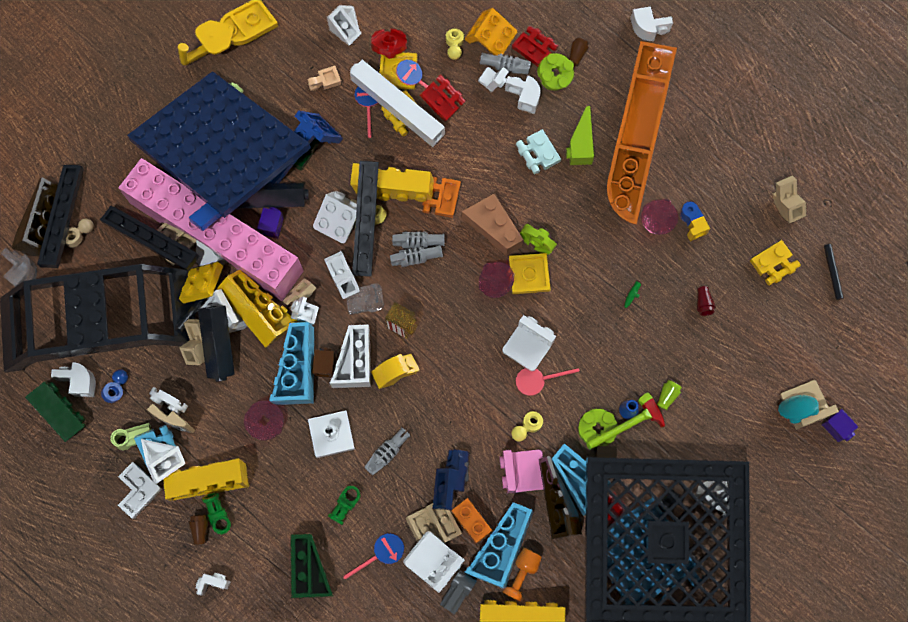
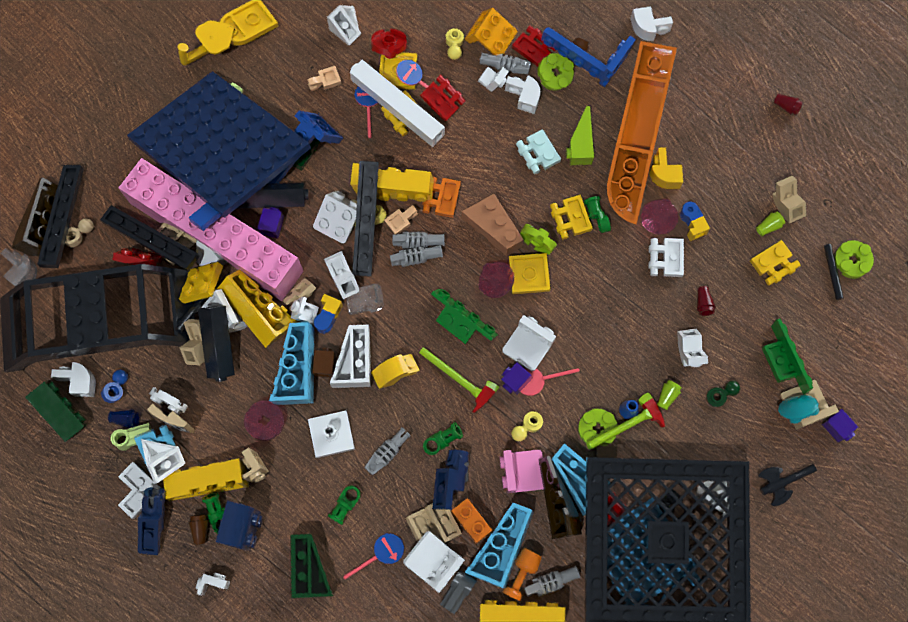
(124, 418): none -> clear blue cone
(135, 256): none -> red plate
(151, 521): none -> dark blue plate
(239, 526): none -> dark blue brick
(258, 468): none -> tan bracket
(328, 315): none -> leg
(399, 221): none -> light nougat plate
(401, 320): clear yellow brick -> none
(442, 438): none -> green connector
(459, 320): none -> green bracket
(482, 395): none -> lime piece
(515, 378): none -> dark purple brick
(551, 582): none -> light grey hinge
(576, 215): none -> yellow plate
(585, 60): none -> blue bracket
(596, 212): none -> green connector
(632, 294): green helmet -> none
(665, 175): none -> yellow brick
(672, 257): none -> white plate
(691, 348): none -> white brick
(731, 388): none -> dark green plate
(771, 223): none -> lime cone
(776, 484): none -> black piece
(785, 360): none -> green bracket
(789, 104): none -> dark red cone
(861, 252): none -> lime plate

